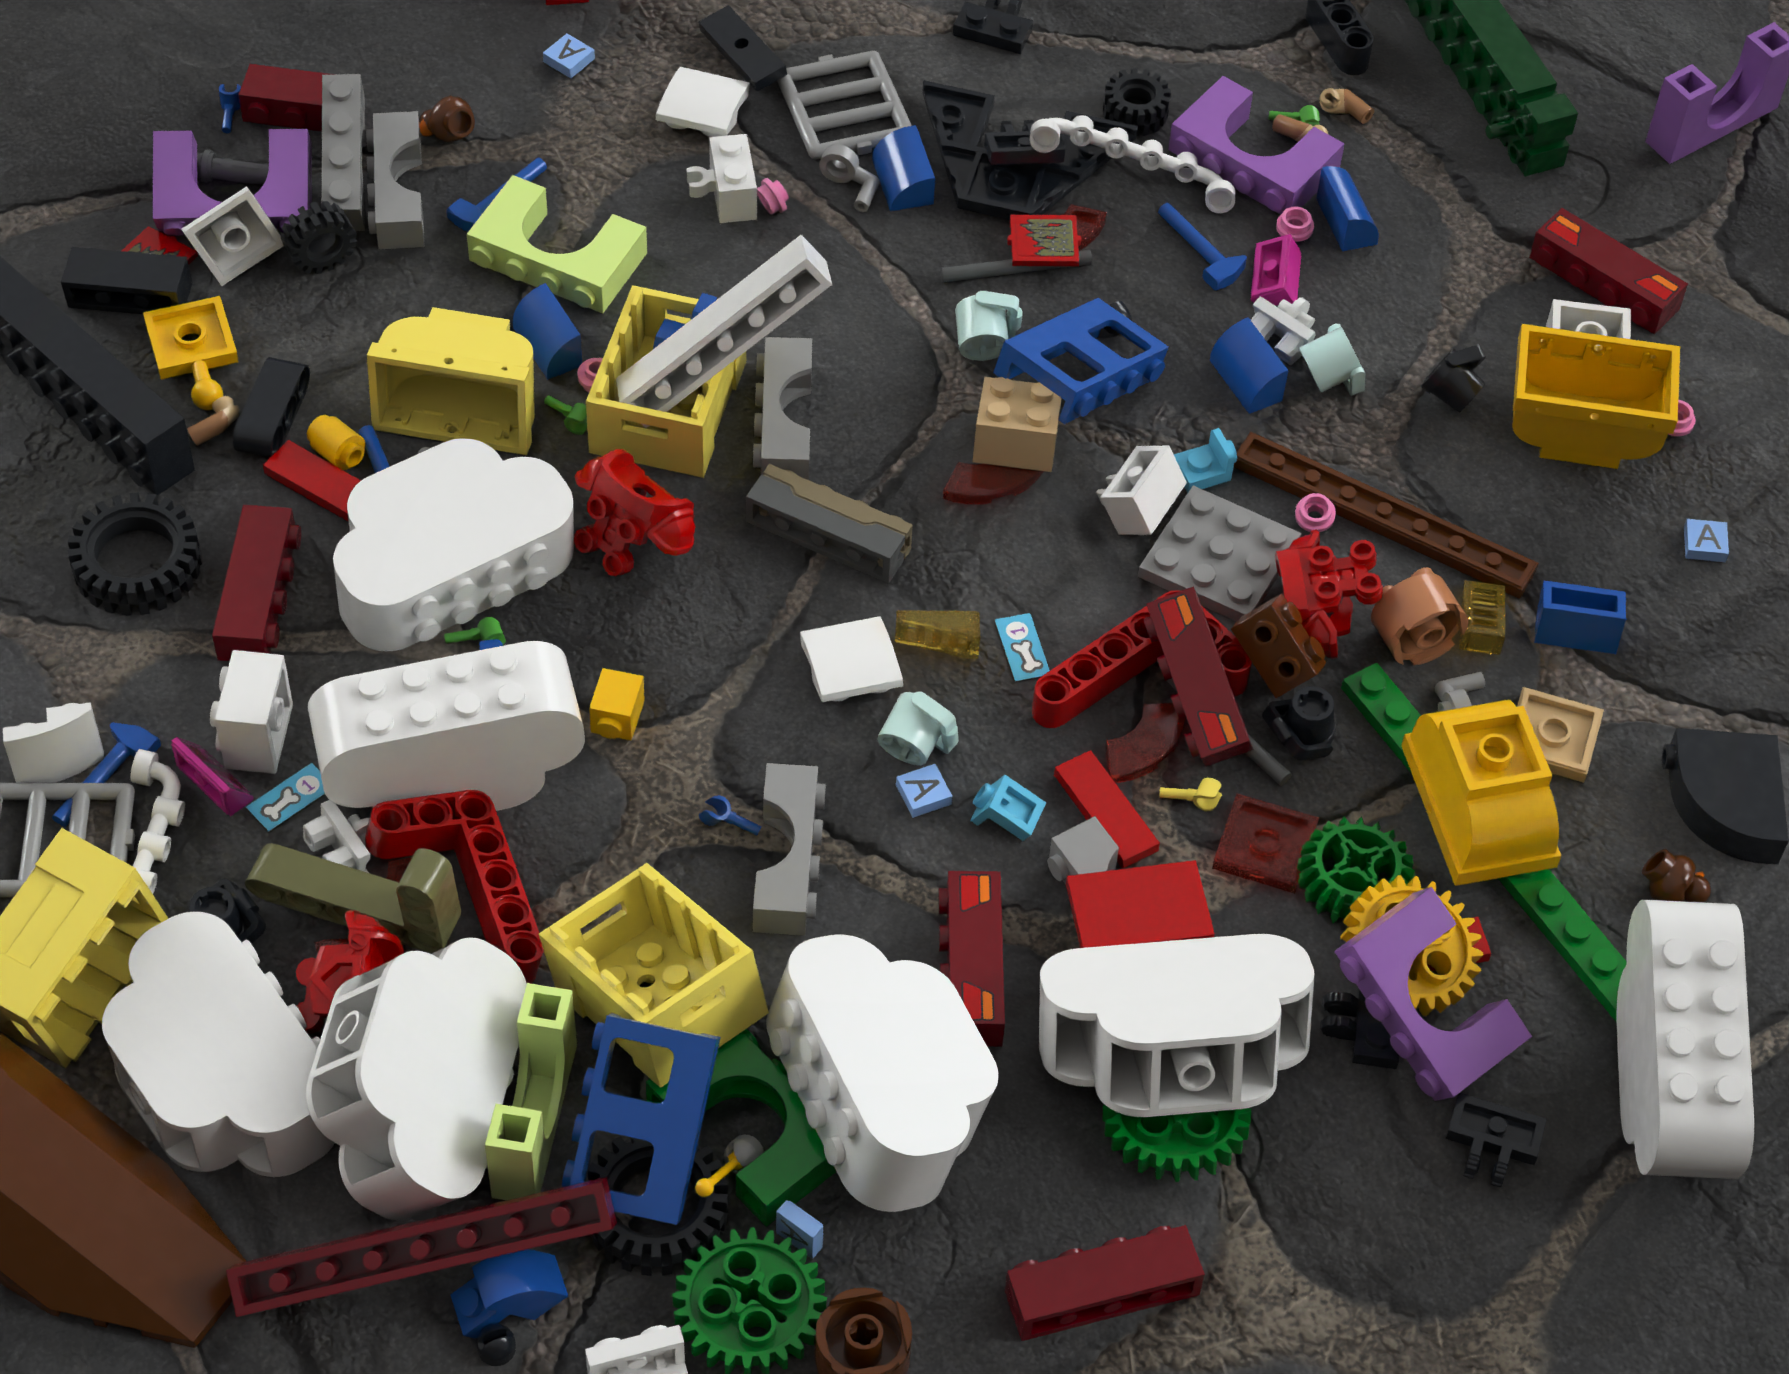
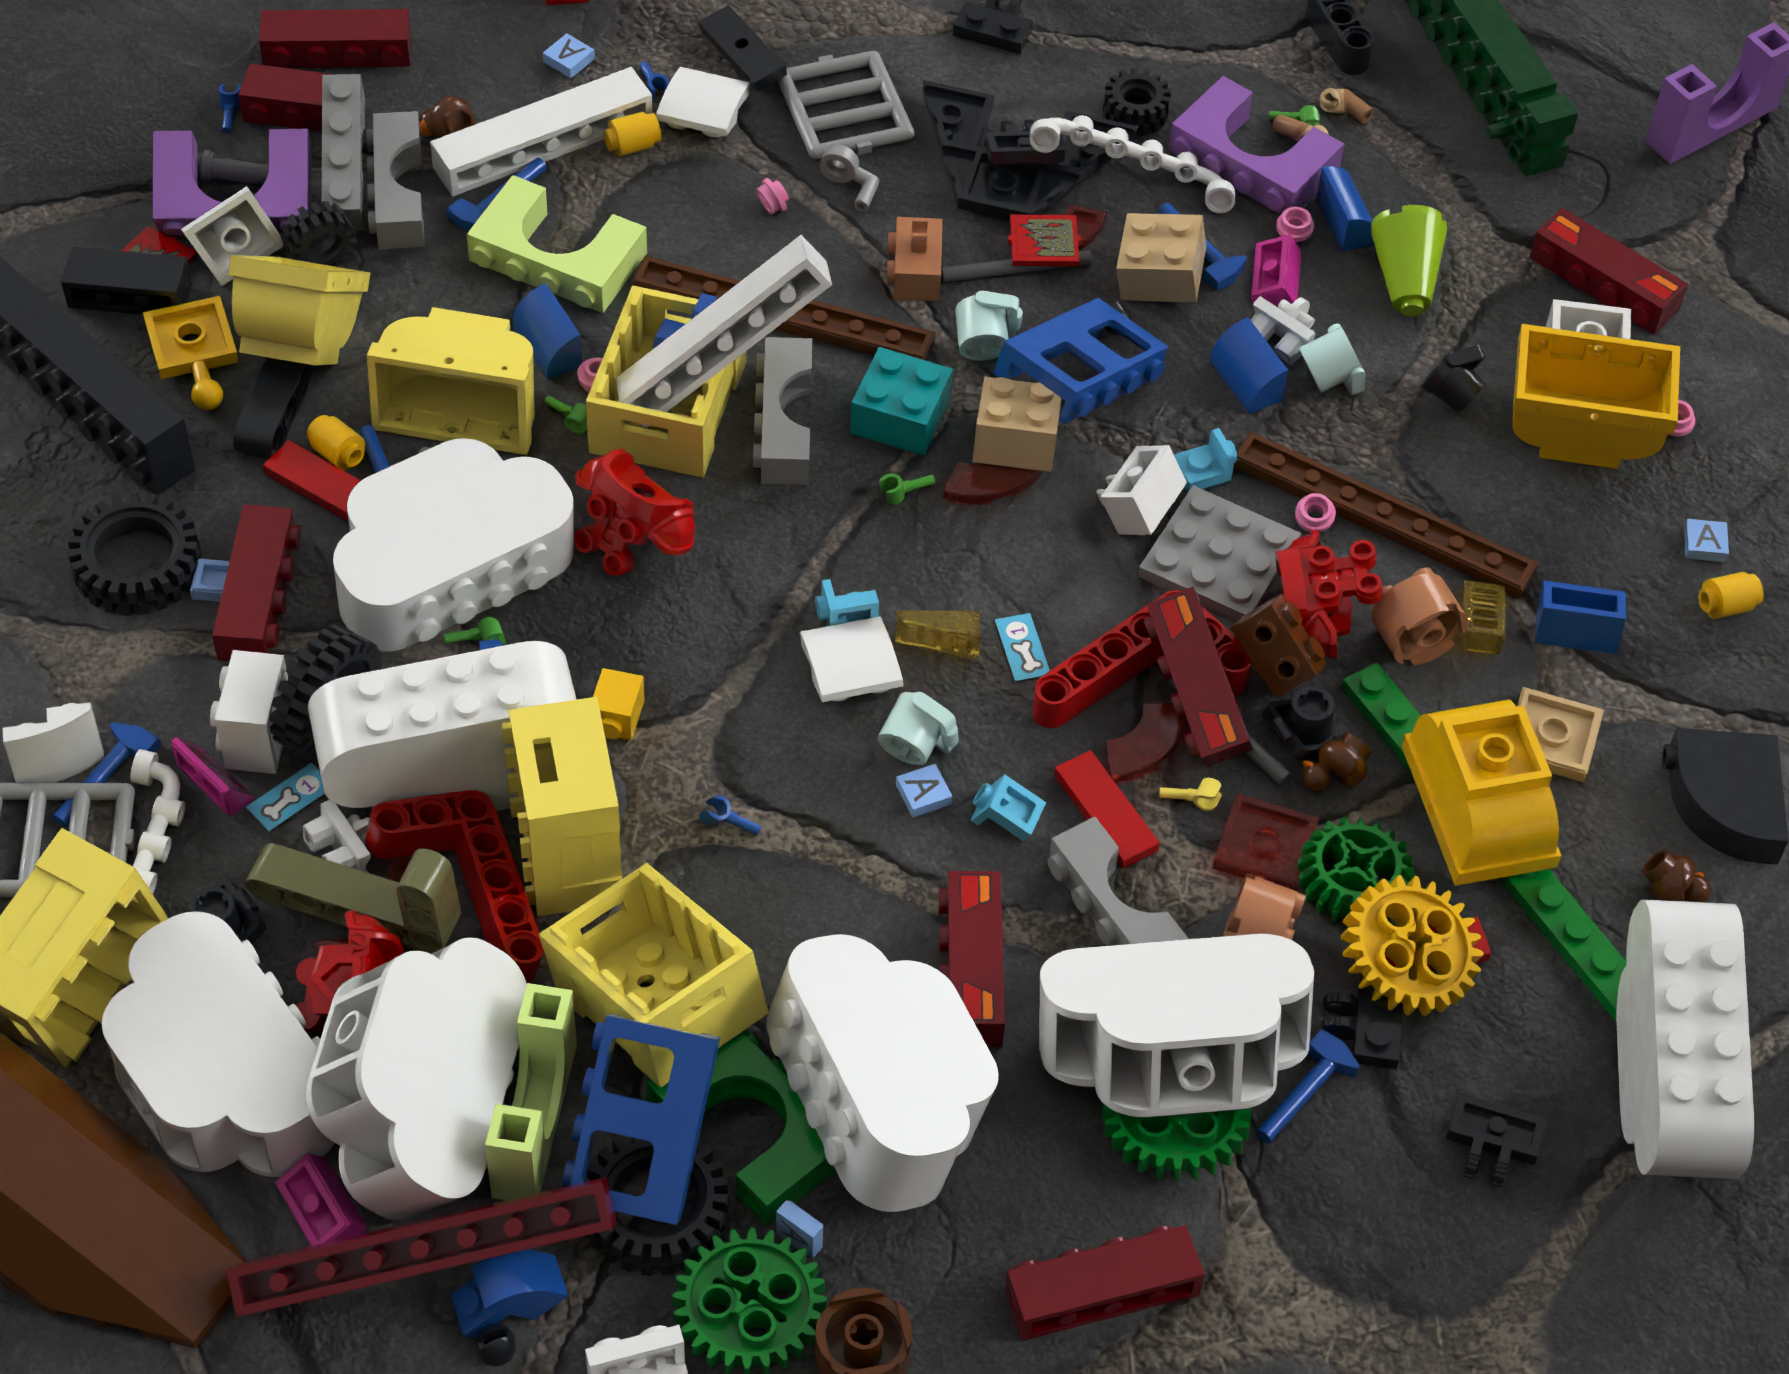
(209, 580): none -> light blue tile
(217, 423): medium nougat arm -> none
(294, 307): none -> light yellow container
(319, 1201): none -> dark pink slope
(332, 654): none -> black tyre
(335, 38): none -> dark red brick
(537, 131): none -> white brick
(563, 803): none -> light yellow container
(632, 133): none -> yellow brick
(655, 81): none -> blue hand
(729, 177): white brick -> none
(737, 1155): hinge -> none
(782, 891): light grey arch -> none
(814, 320): none -> reddish brown tile
(829, 523): dark grey piece -> none
(846, 607): none -> medium azure bracket
(896, 489): none -> bright green hand
(901, 401): none -> teal brick
(904, 169): blue brick -> none
(917, 258): none -> nougat brick
(1139, 905): red tile -> none
(1161, 257): none -> tan brick
(1264, 909): none -> nougat brick
(1331, 1056): none -> blue piece
(1341, 758): none -> reddish brown animal
(1380, 966): medium lavender arch -> none
(1410, 255): none -> lime cone
(1453, 691): light grey plate -> none
(1730, 594): none -> yellow brick

